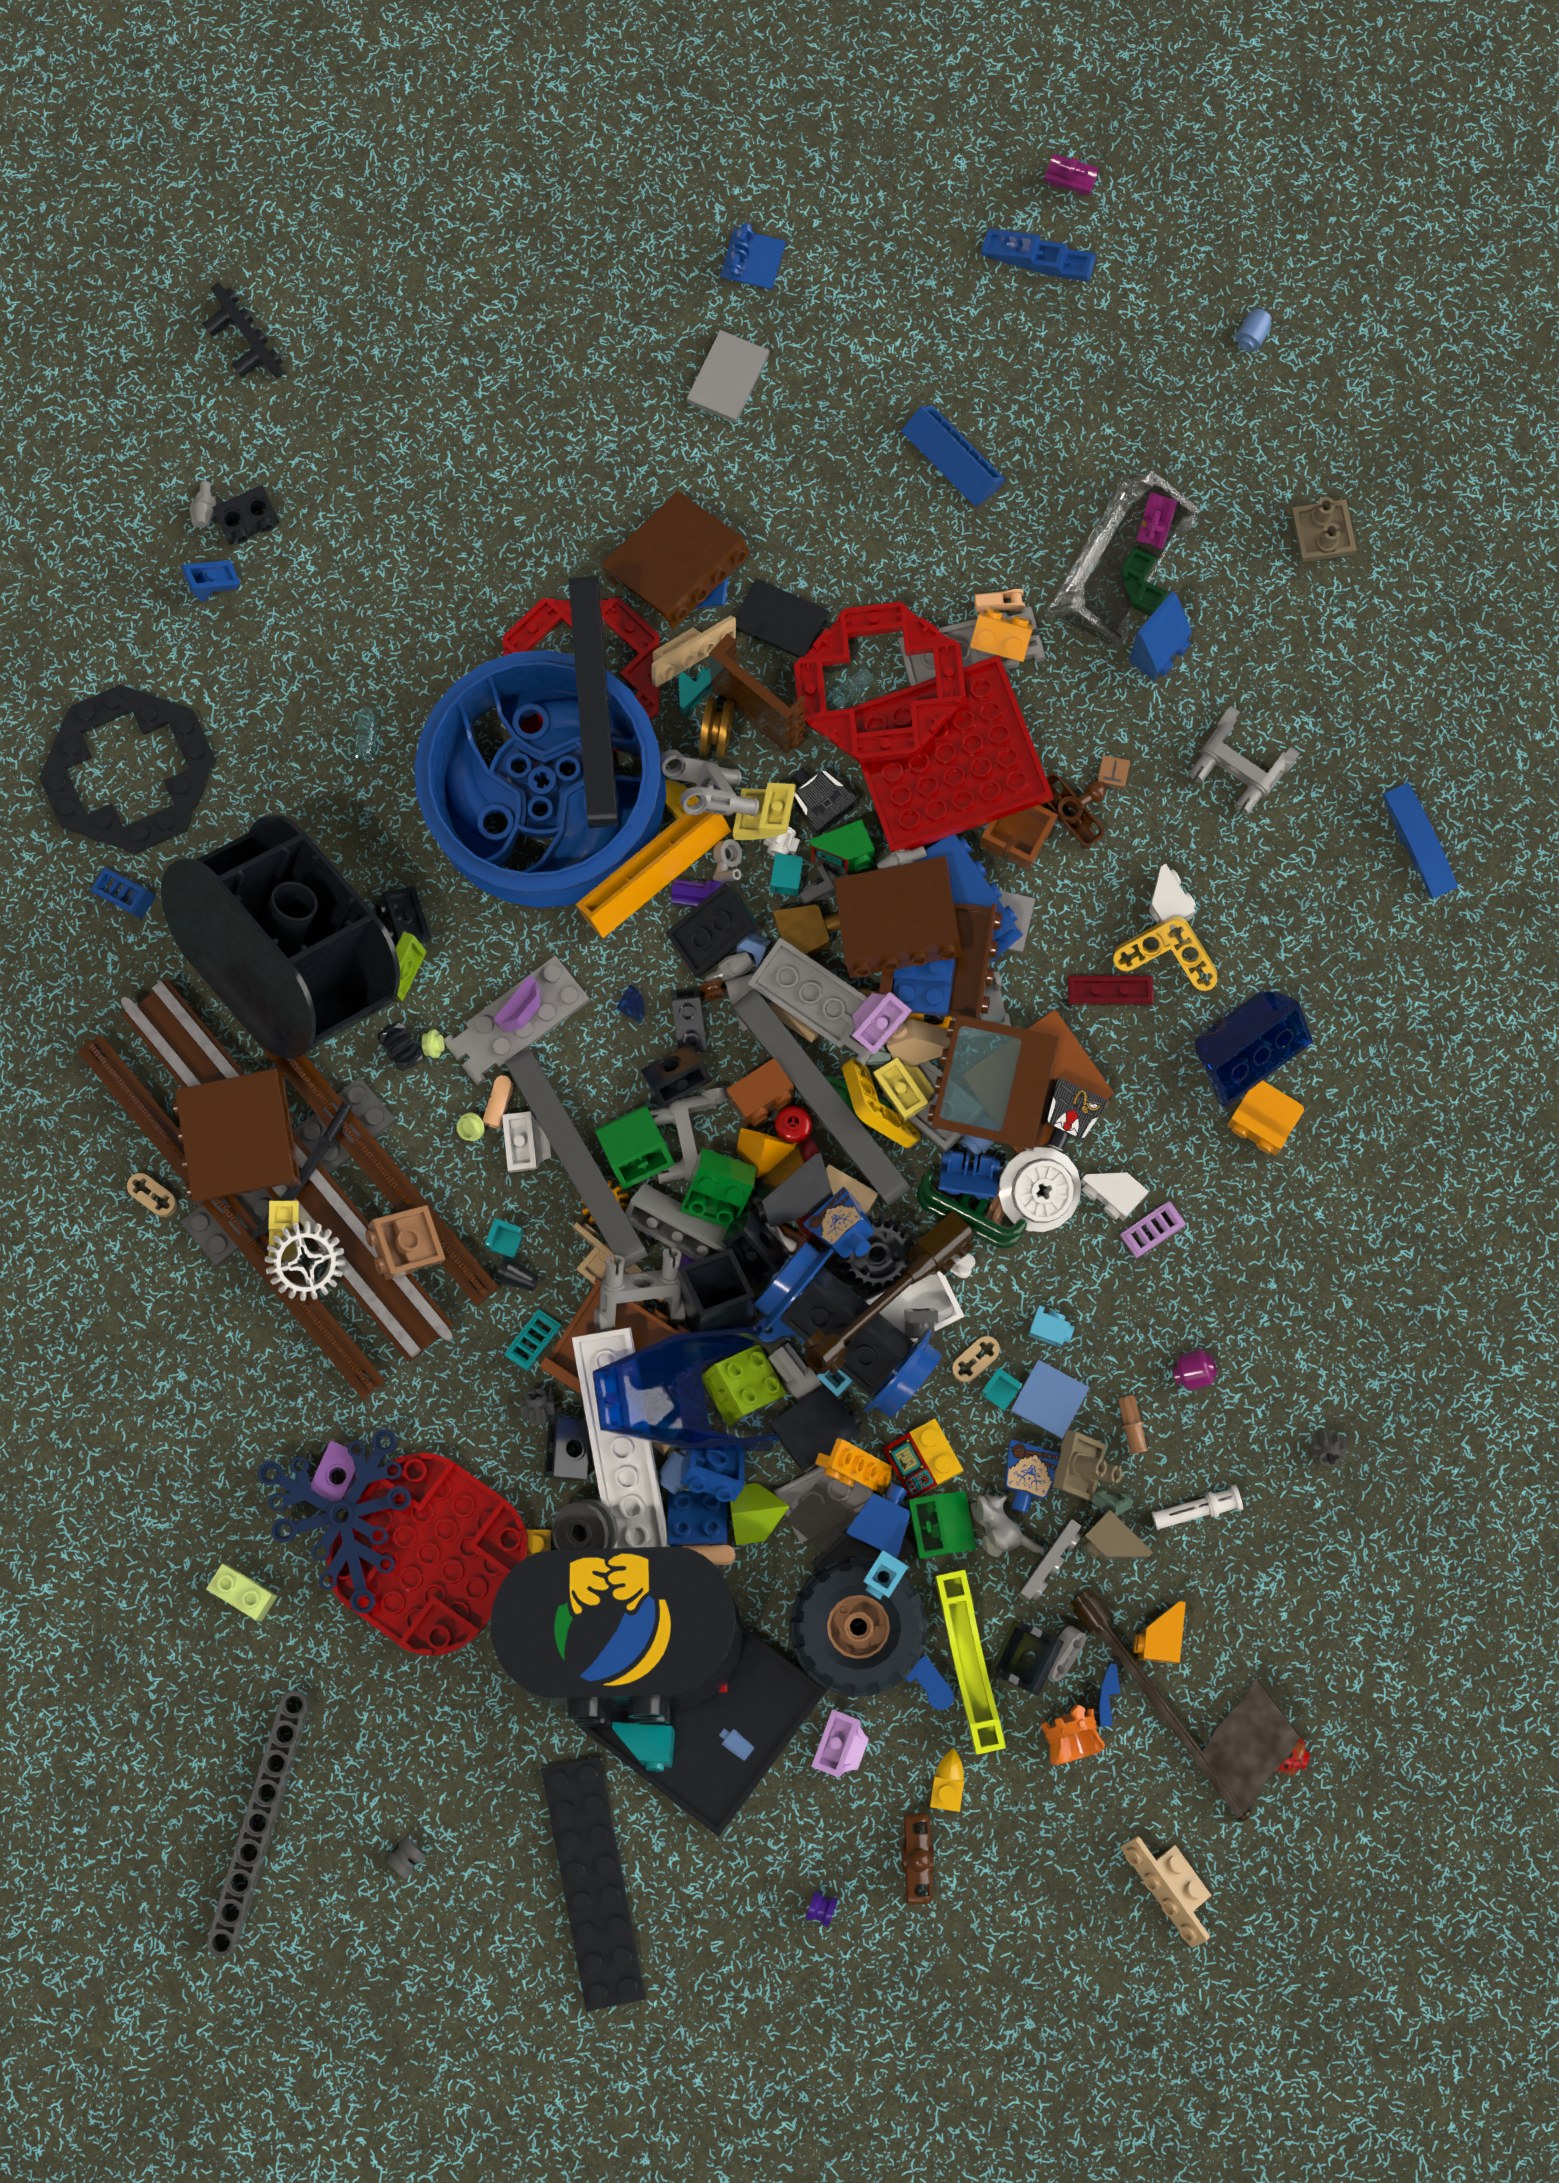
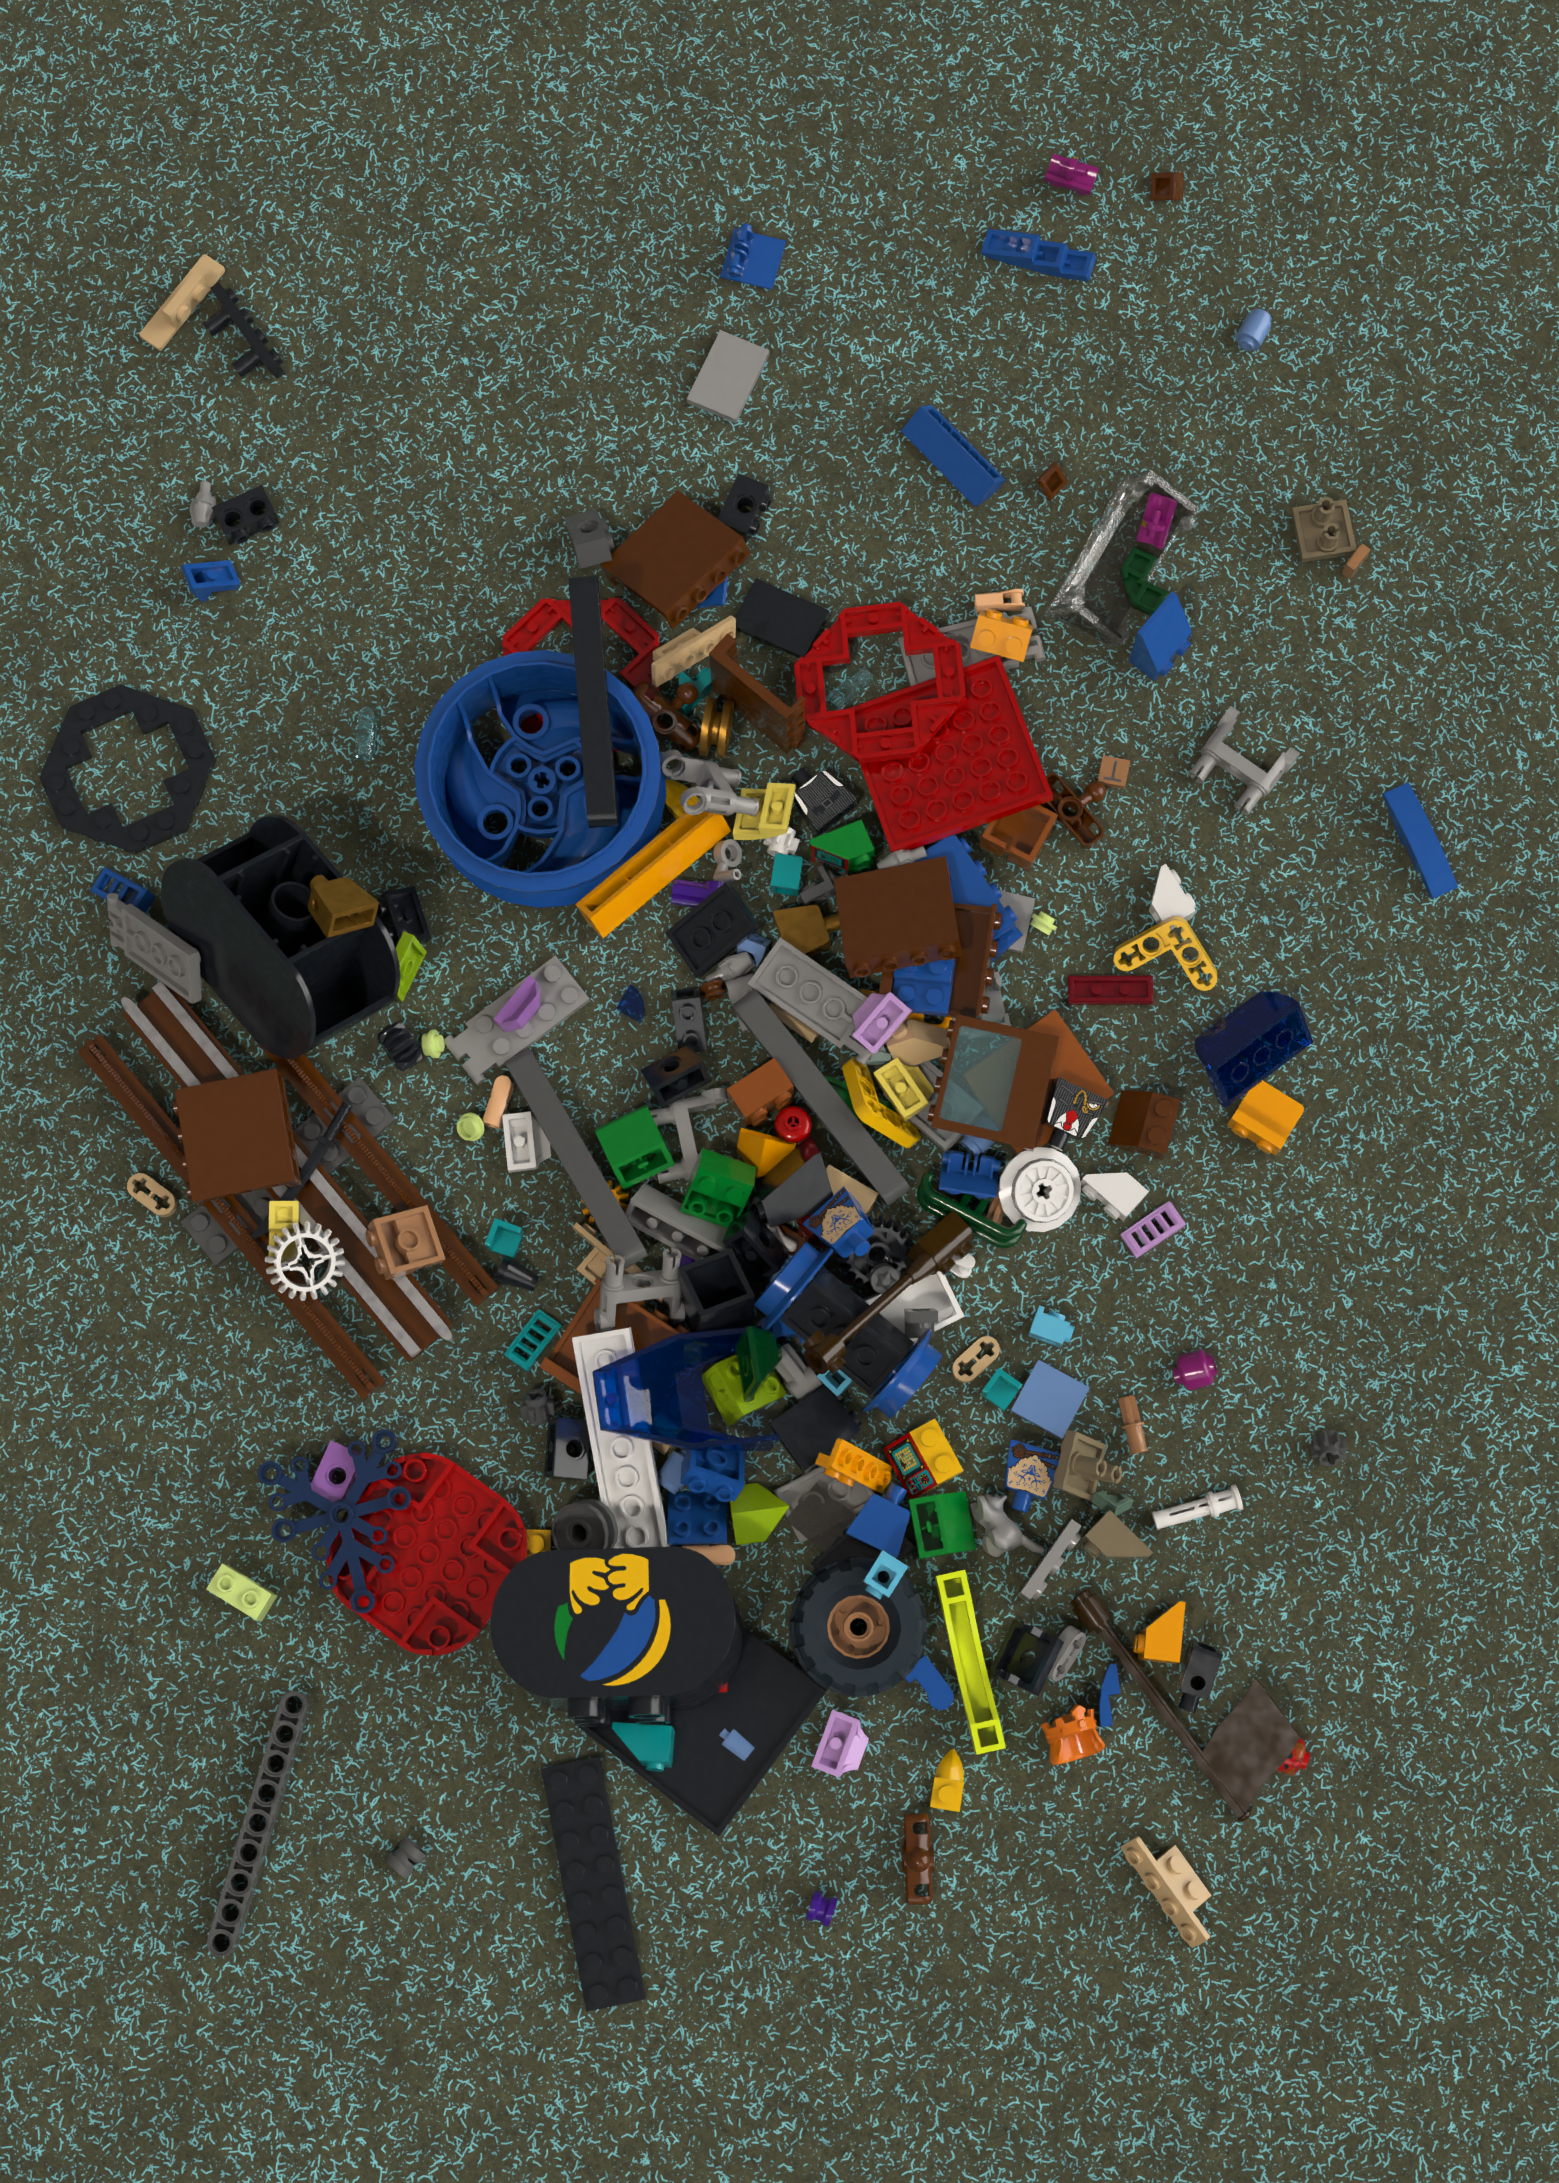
(155, 948): none -> light grey hinge
(182, 302): none -> tan bracket
(340, 905): none -> pearl gold torso
(589, 538): none -> dark grey brick
(676, 728): none -> reddish brown piece
(745, 493): none -> black brick
(756, 1359): none -> dark green slope
(883, 1277): none -> dark grey tile
(1043, 923): none -> yellowish green plate
(1052, 481): none -> reddish brown slope
(1144, 1123): none -> reddish brown slope
(1167, 186): none -> reddish brown slope
(1198, 1661): none -> black torso
(1355, 561): none -> medium nougat tile

